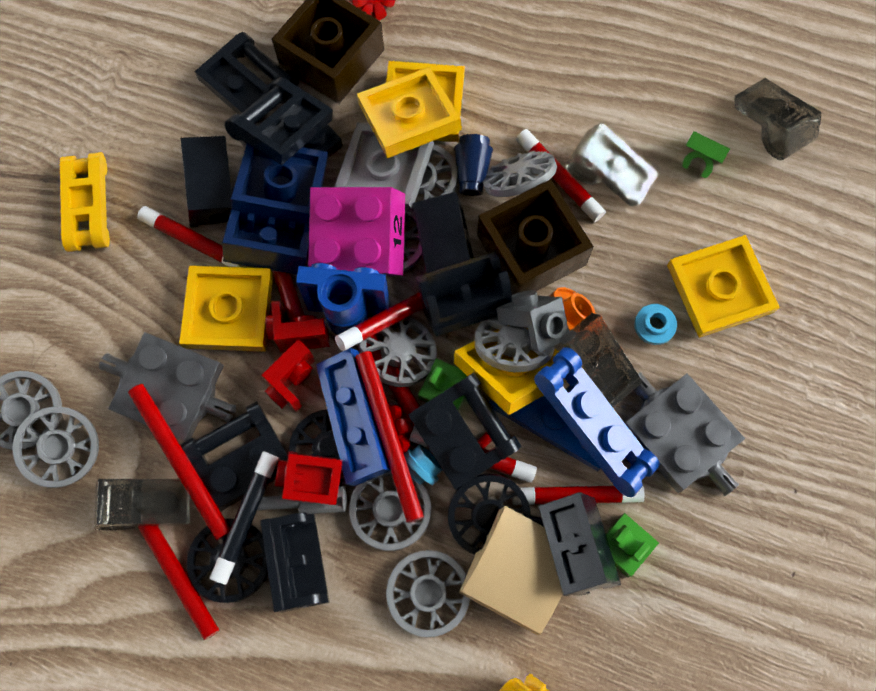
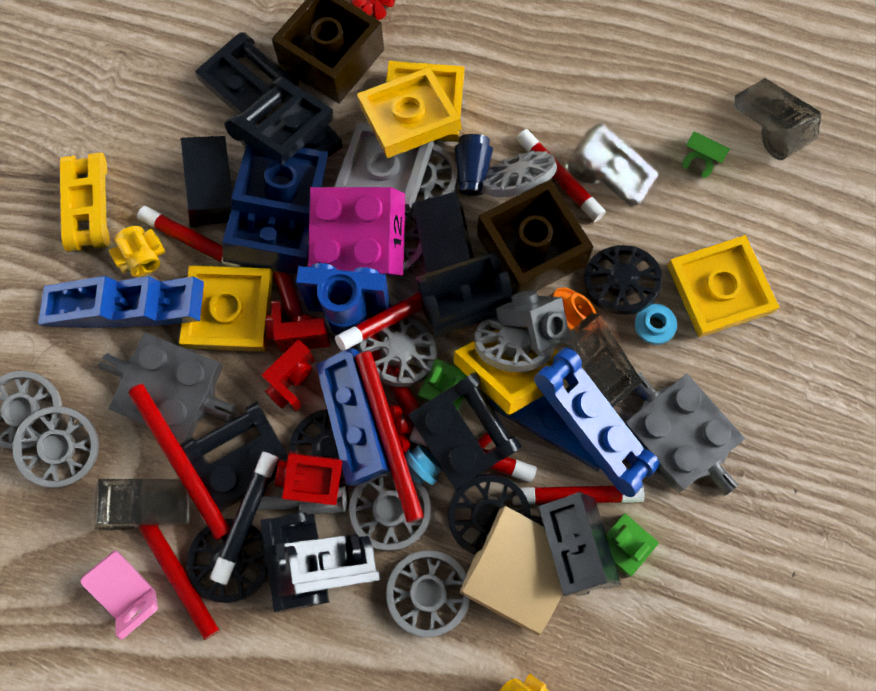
(121, 592): none -> bright pink bracket
(123, 303): none -> blue slope
(137, 251): none -> yellow gear
(323, 564): none -> hinge
(623, 279): none -> black wheel

